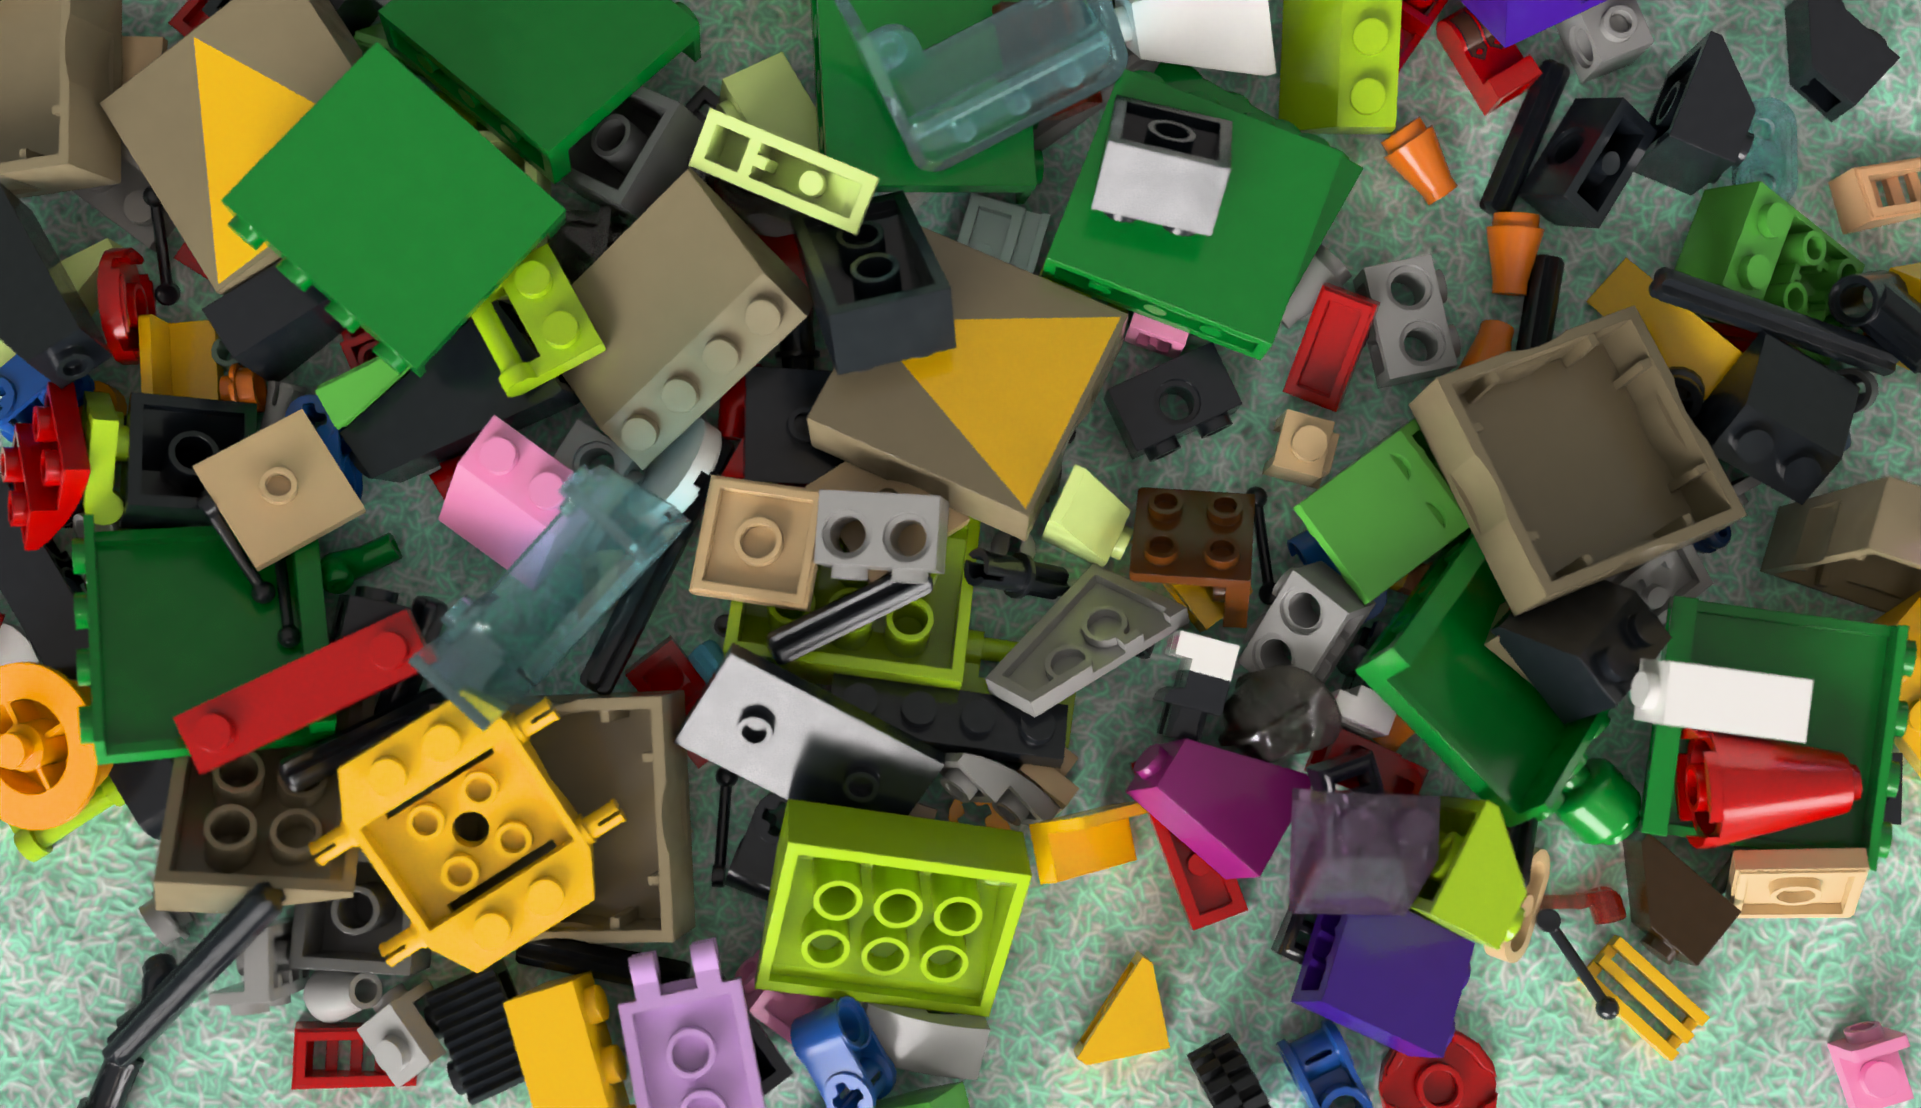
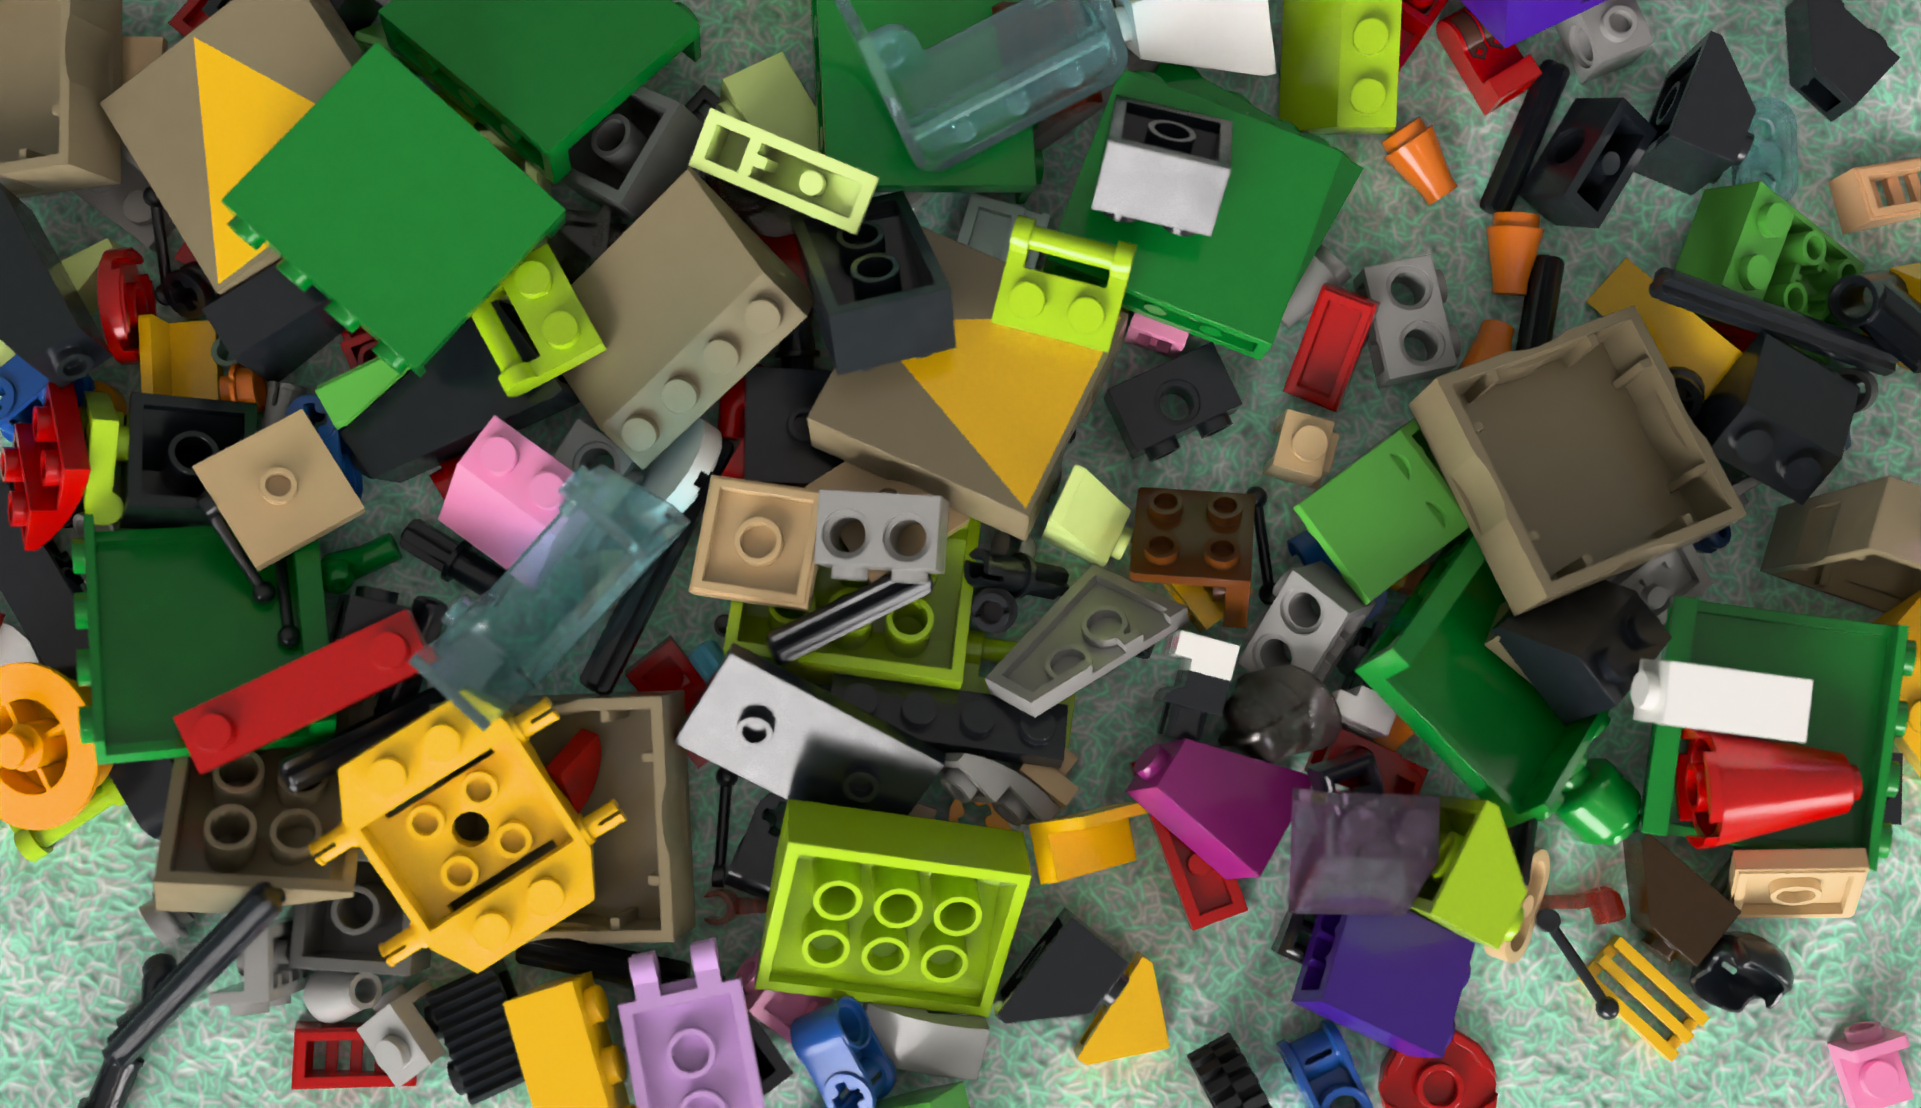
(181, 296): none -> black bush
(450, 557): none -> black axle
(577, 767): none -> red tile
(735, 906): none -> clear red hand
(994, 610): none -> black axle
(1058, 304): none -> lime plate
(1063, 975): none -> black slope
(1760, 974): none -> black hair

